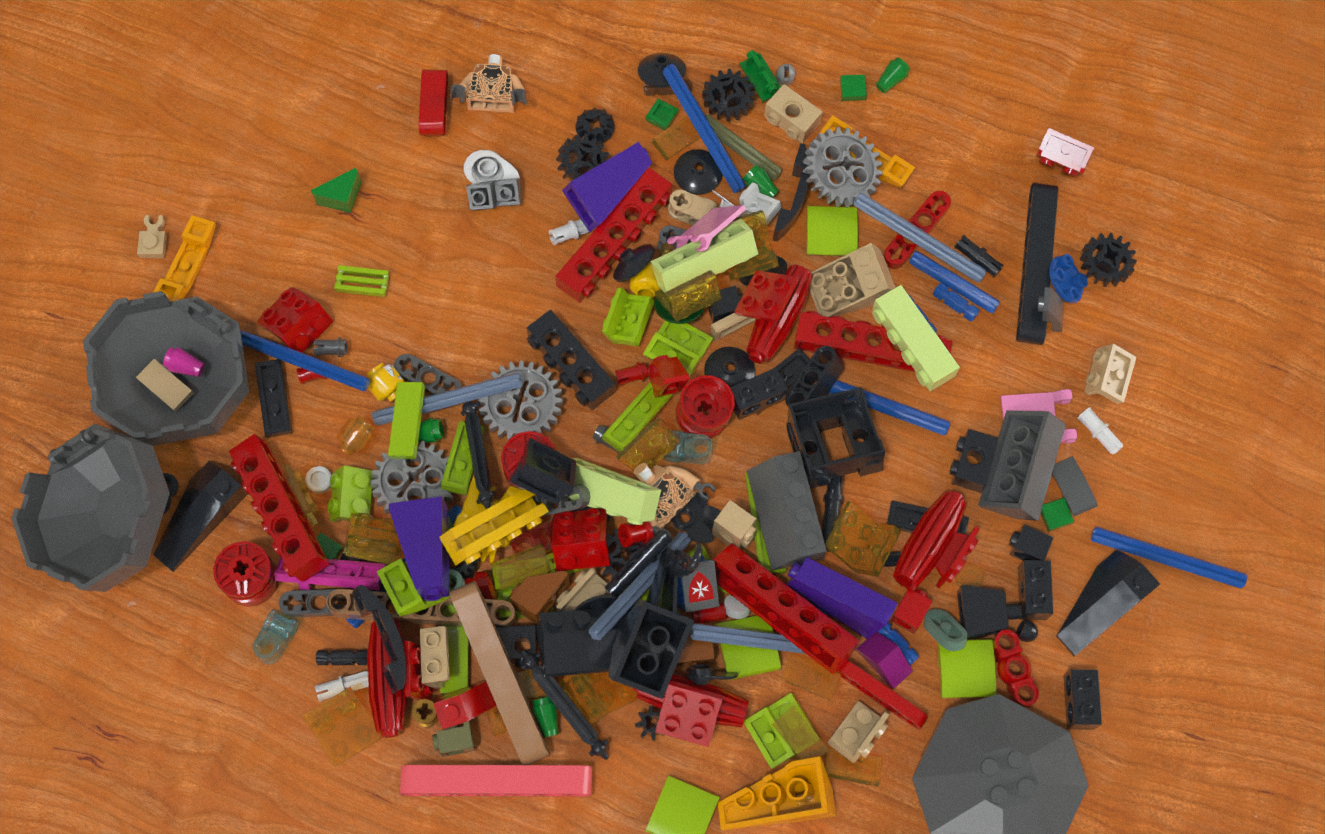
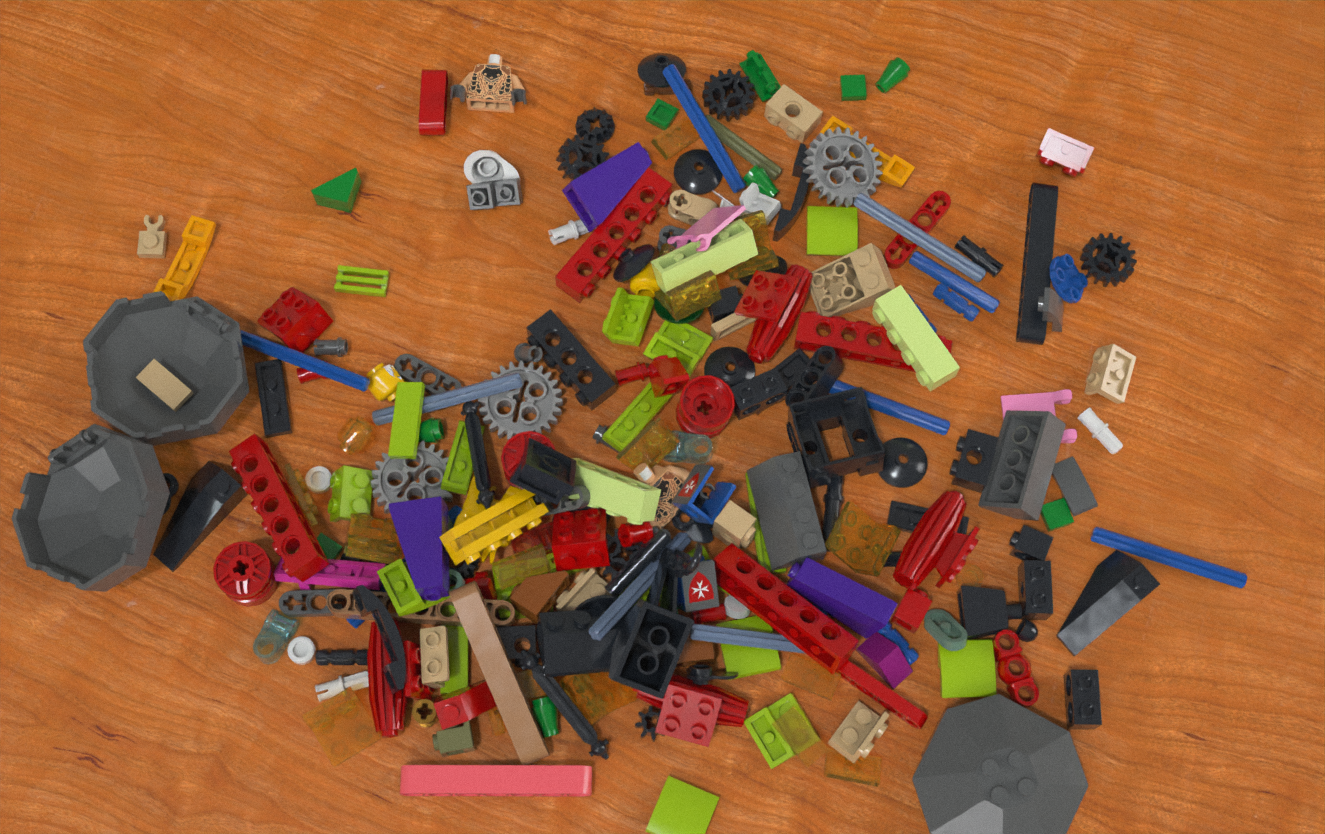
(182, 362): dark pink cone -> none
(301, 650): none -> white tile
(527, 353): none -> dark grey pin
(692, 487): none -> blue piece
(780, 74): light grey hinge -> none
(787, 796): light orange wedge -> none
(901, 474): none -> black dish

